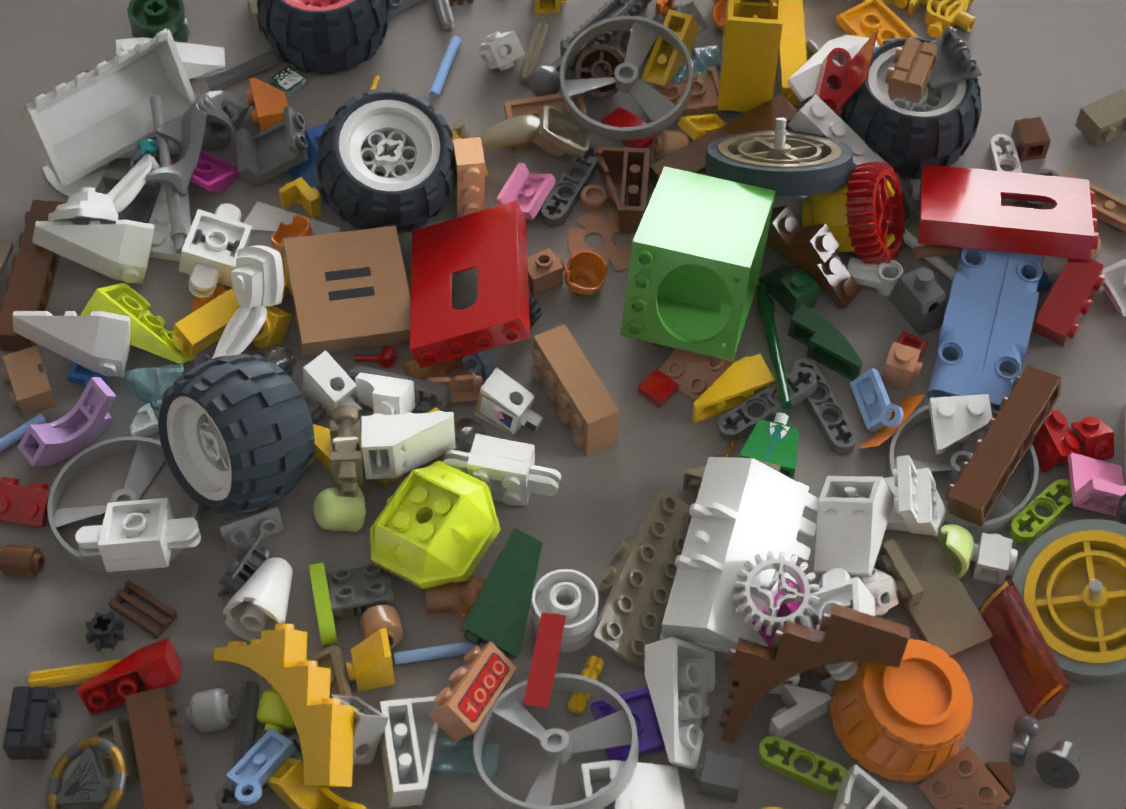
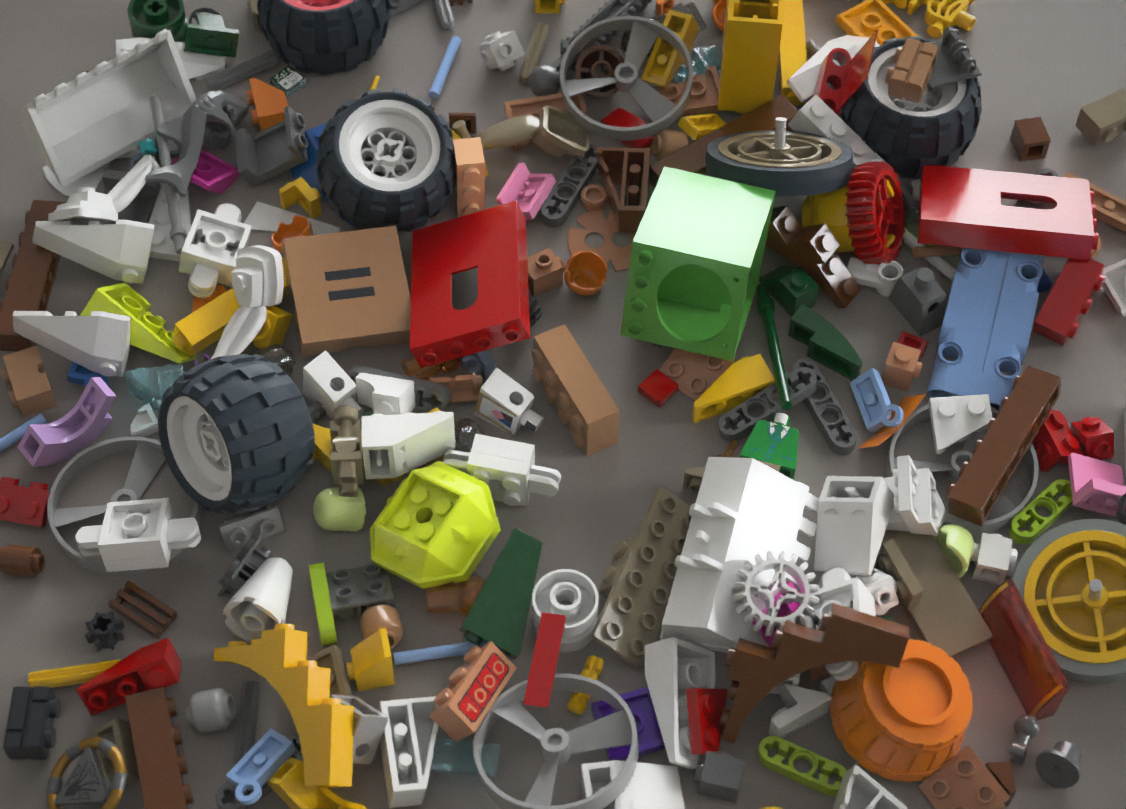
(210, 34): none -> dark green piece
(274, 712): neon yellow head -> none
(385, 359): red hand -> none
(469, 118): none -> reddish brown slope
(704, 715): none -> red wing
(1009, 158): white beam -> none

